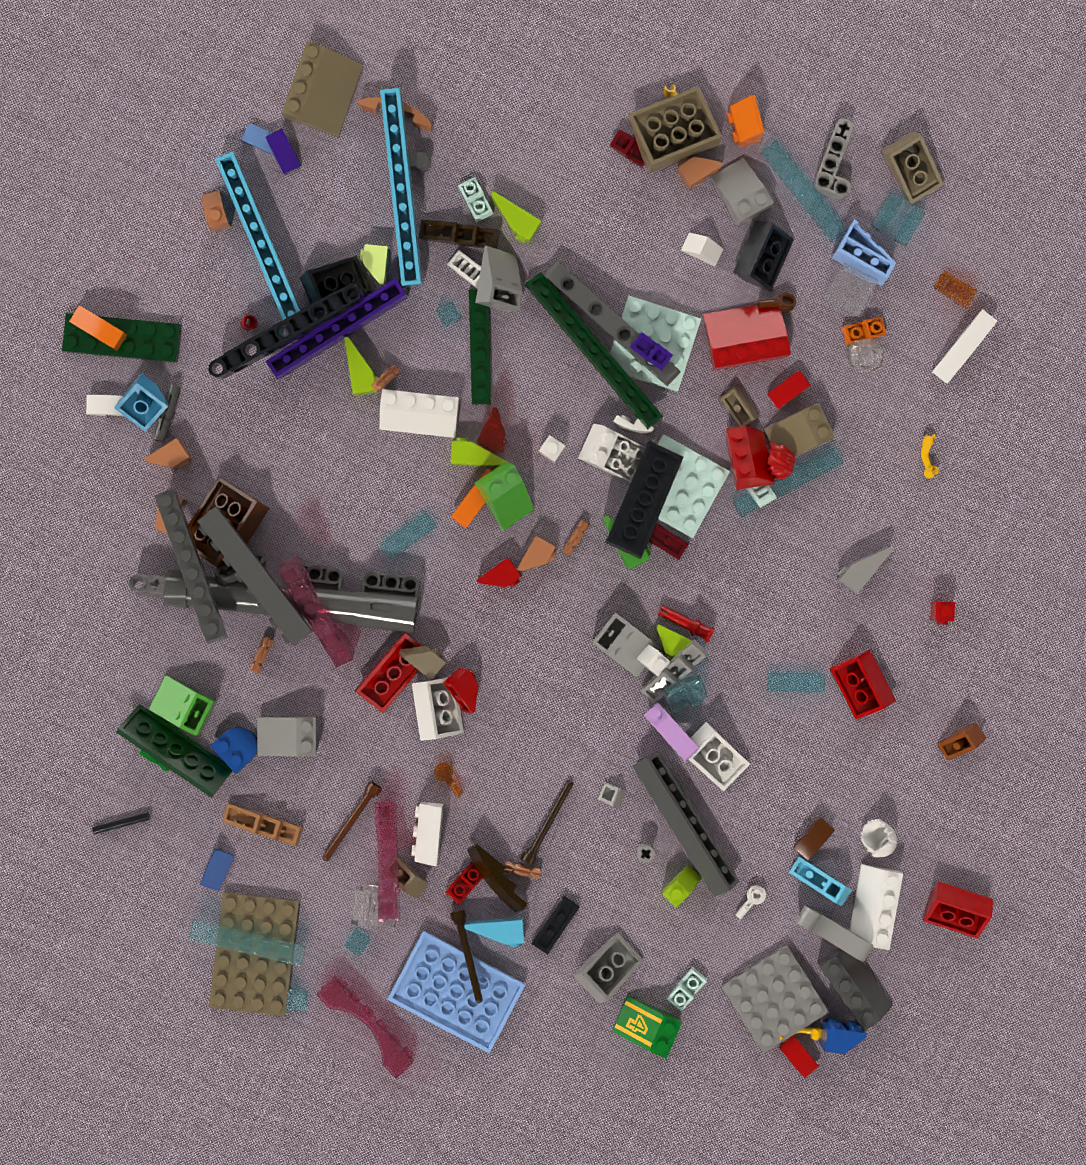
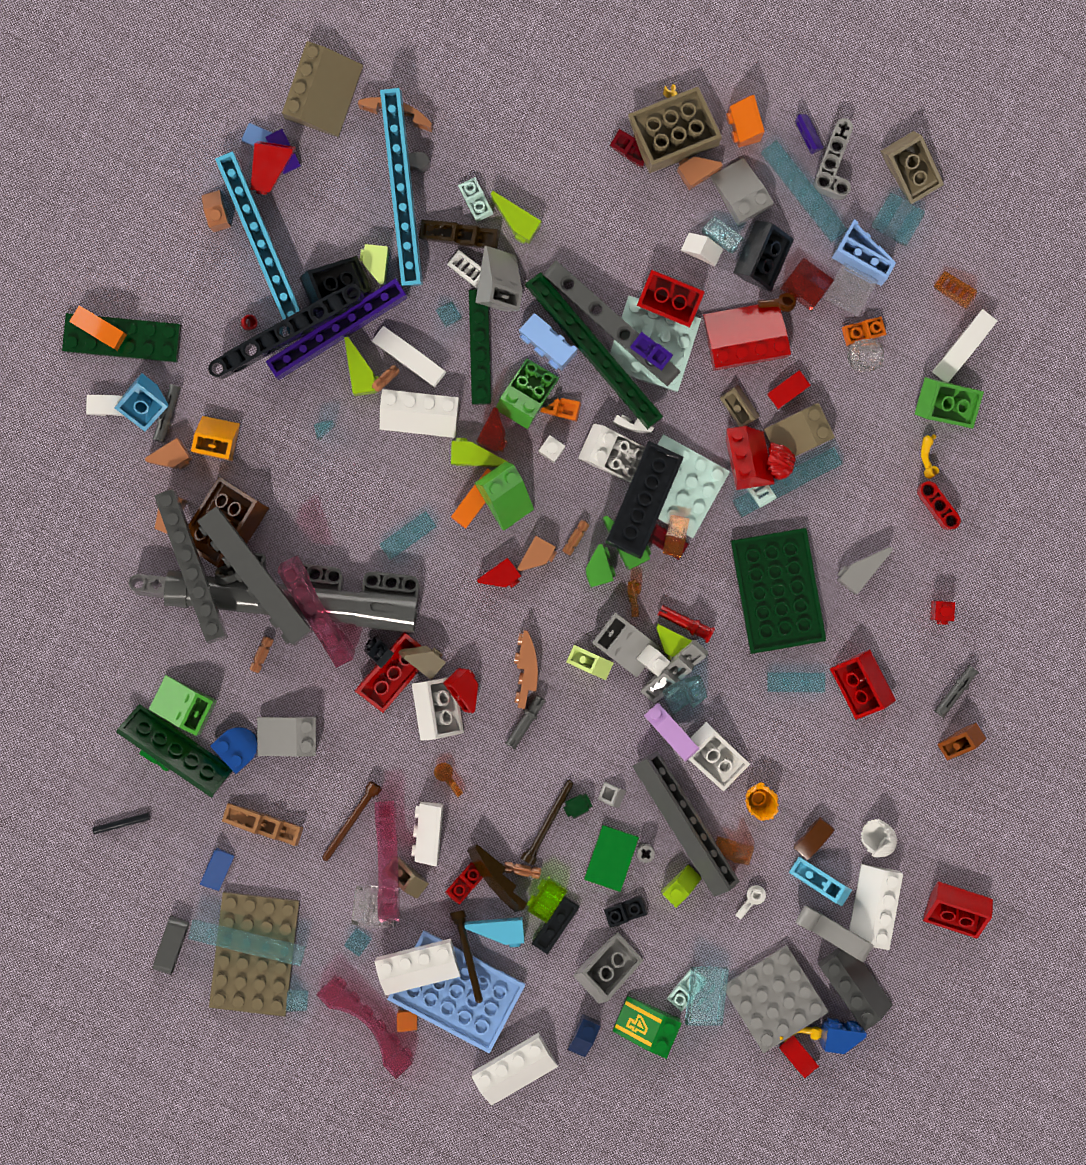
(171, 945): none -> dark grey beam
(215, 438): none -> light orange slope
(269, 165): none -> red slope
(323, 428): none -> clear light blue slope
(378, 651): none -> black slope
(406, 1021): none -> orange slope
(409, 356): none -> white slope
(417, 967): none -> white slope
(514, 1069): none -> white slope
(526, 720): none -> dark grey pin
(527, 393): none -> bright green slope
(528, 662): none -> nougat slope
(546, 899): none -> clear neon green brick
(547, 342): none -> light blue wedge
(563, 408): none -> orange slope
(577, 806): none -> dark green brick
(584, 1035): none -> dark blue slope
(589, 662): none -> yellowish green slope
(598, 569): none -> bright green slope
(611, 858): none -> green tile
(625, 911): none -> black slope
(634, 589): none -> clear orange plate
(670, 298): none -> red slope
(675, 536): none -> clear orange slope
(706, 996): none -> clear light blue tile
(722, 234): none -> clear light blue plate
(735, 850): none -> clear orange slope
(762, 802): none -> light orange hair
(778, 590): none -> dark green plate
(807, 284): none -> clear red slope
(808, 133): none -> dark purple slope
(947, 509): none -> red beam
(948, 403): none -> bright green slope
(956, 691): none -> dark grey pin

